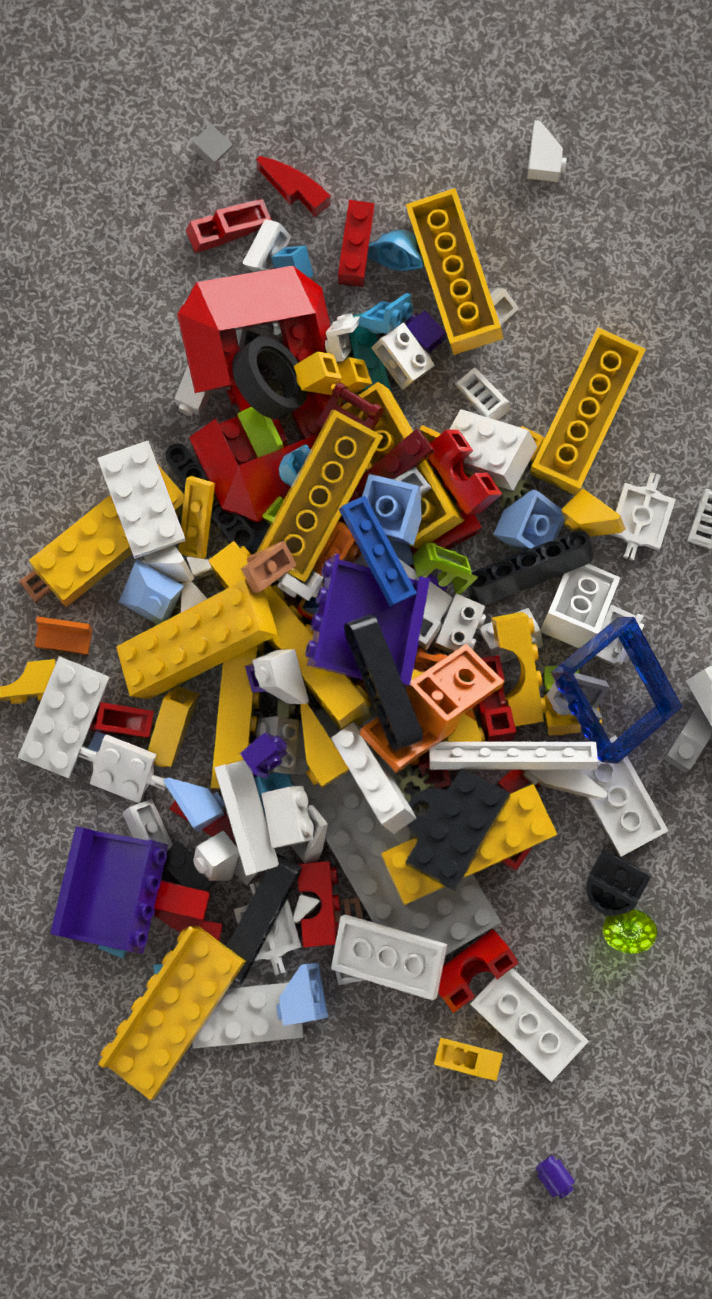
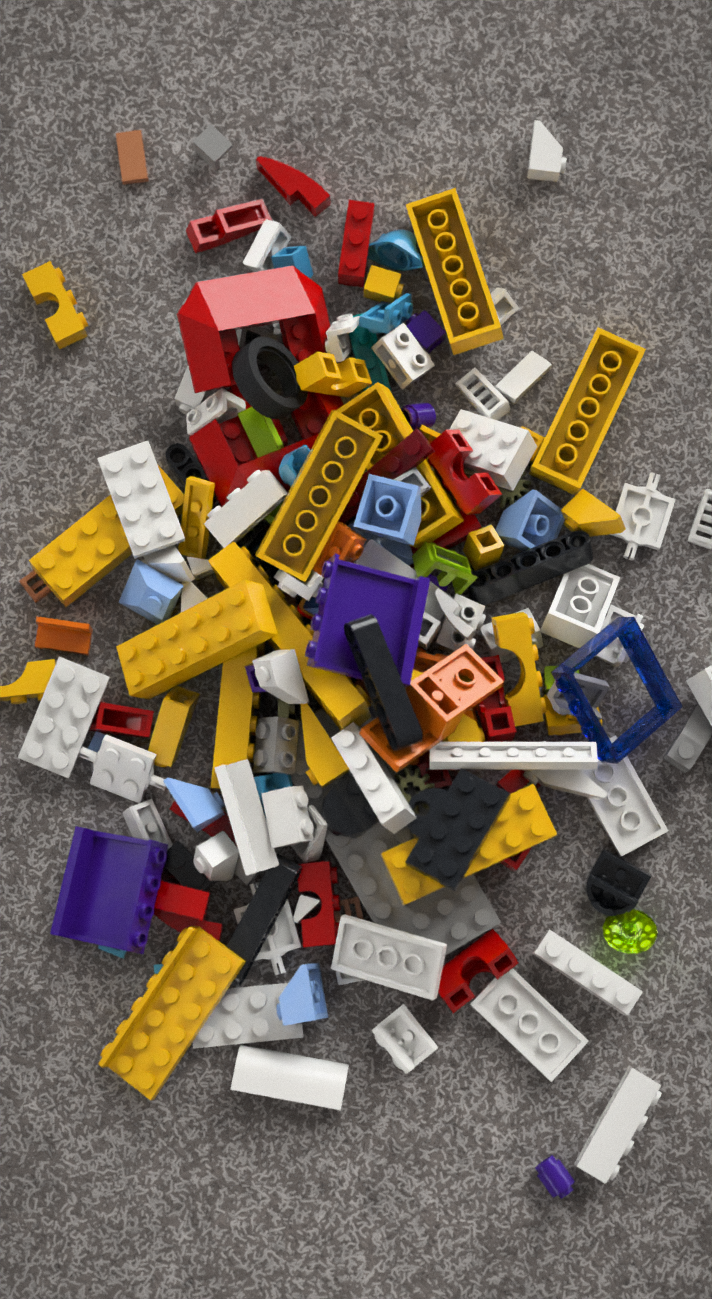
(46, 285): none -> yellow arch
(132, 157): none -> nougat tile
(218, 406): none -> white bracket
(246, 507): none -> white brick
(264, 754): dark purple brick -> none
(268, 566): nougat slope -> none
(289, 1077): none -> white brick
(340, 393): dark red plate -> none
(348, 809): none -> black slope
(377, 551): blue plate -> none
(383, 285): none -> yellow brick
(404, 1039): none -> white bracket
(419, 415): none -> dark purple brick
(451, 609): none -> white slope
(468, 1059): yellow arch -> none
(483, 547): none -> yellow brick
(523, 377): none -> white slope
(587, 972): none -> white brick
(617, 1125): none -> white brick

